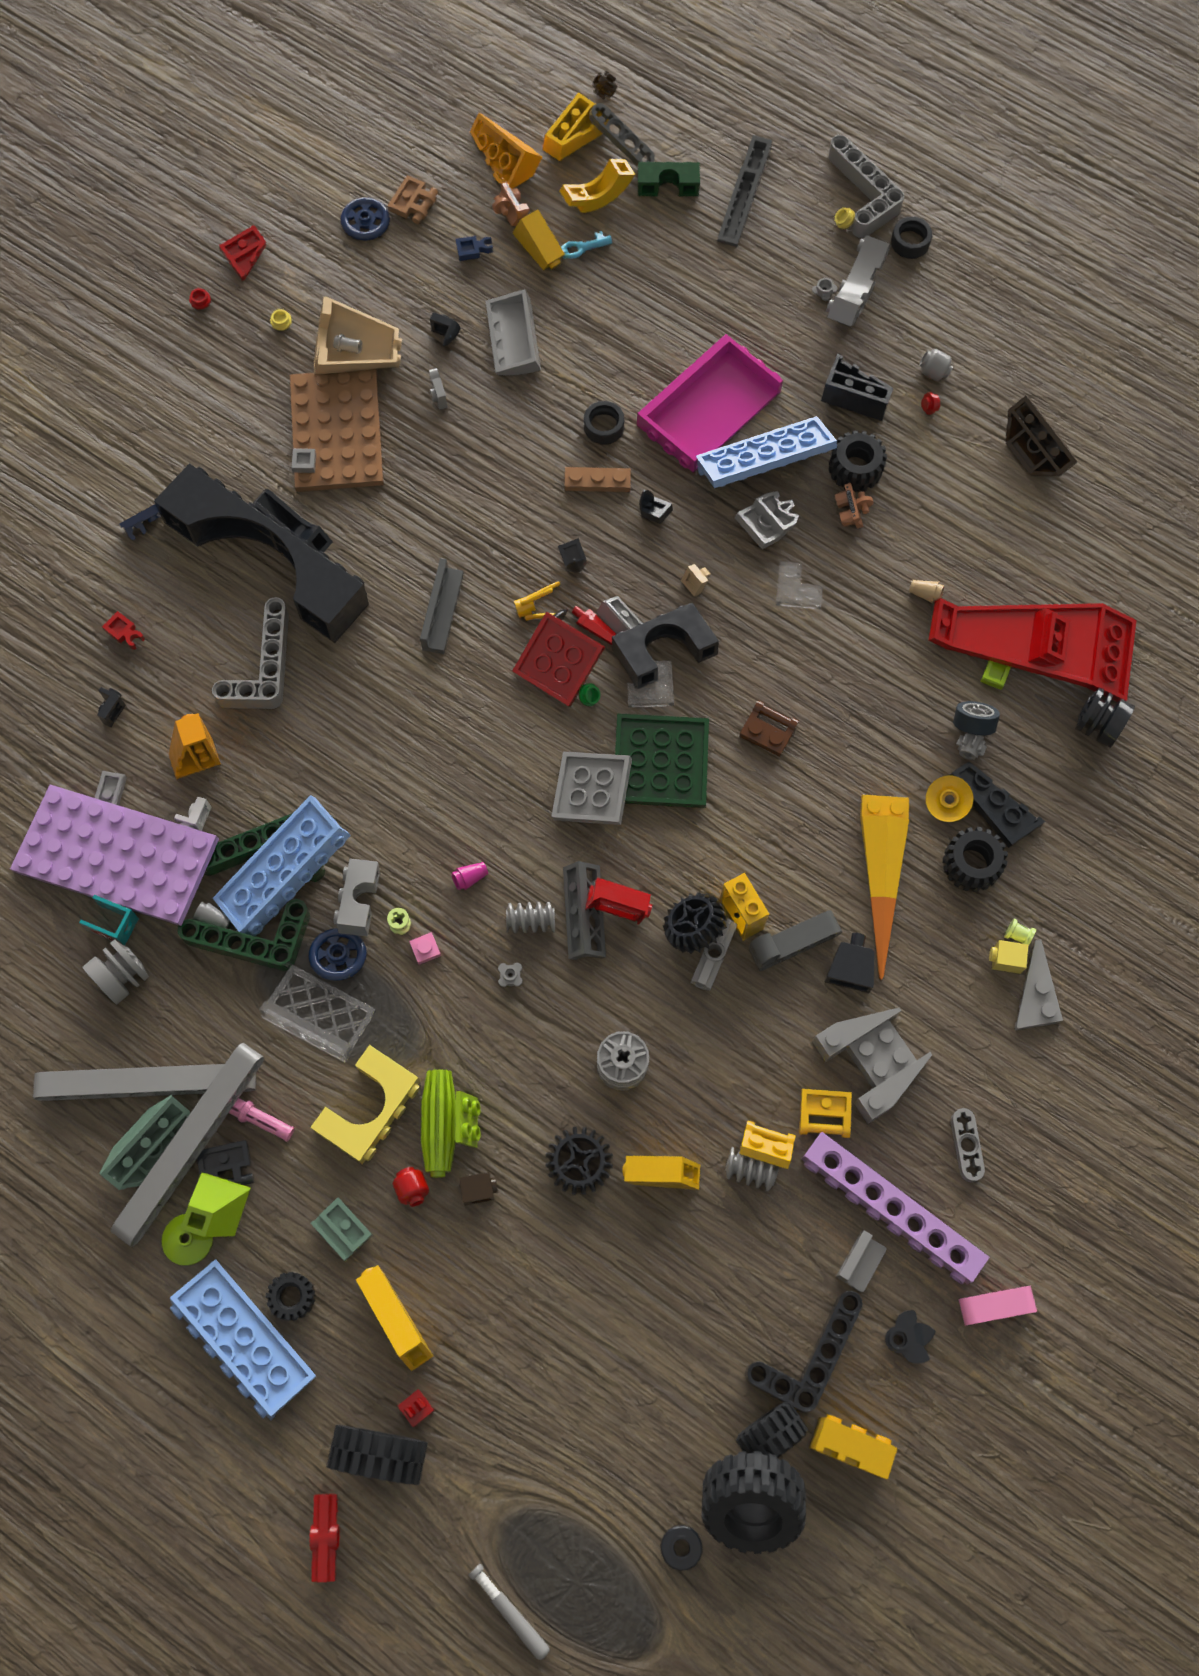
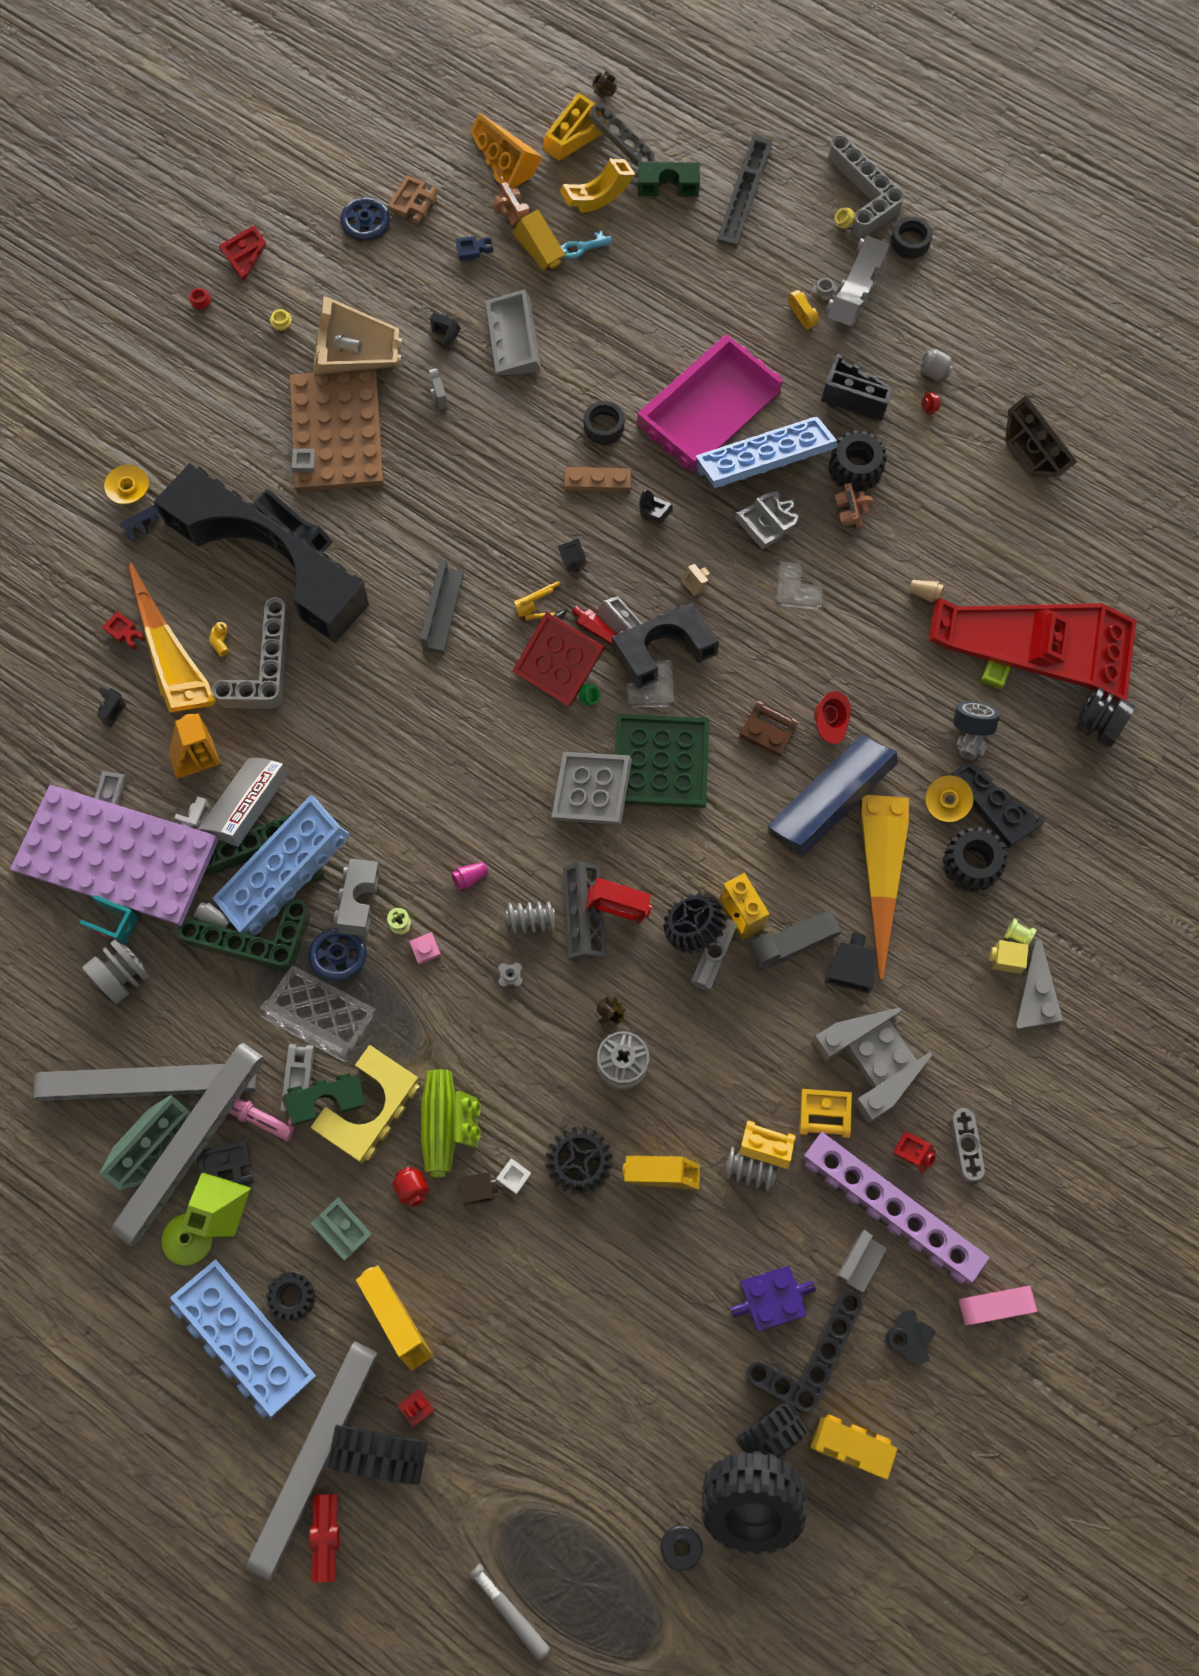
(125, 477): none -> yellow dish
(175, 672): none -> yellow plate
(217, 638): none -> yellow arm
(244, 800): none -> light grey slope
(298, 1073): none -> light grey plate
(311, 1462): none -> light grey beam
(344, 1092): none -> dark green arch
(513, 1176): none -> white plate
(610, 1012): none -> dark brown gear
(773, 1299): none -> dark purple plate
(805, 313): none -> yellow plate
(832, 717): none -> red piece
(833, 794): none -> dark blue arch
(915, 1151): none -> red bracket

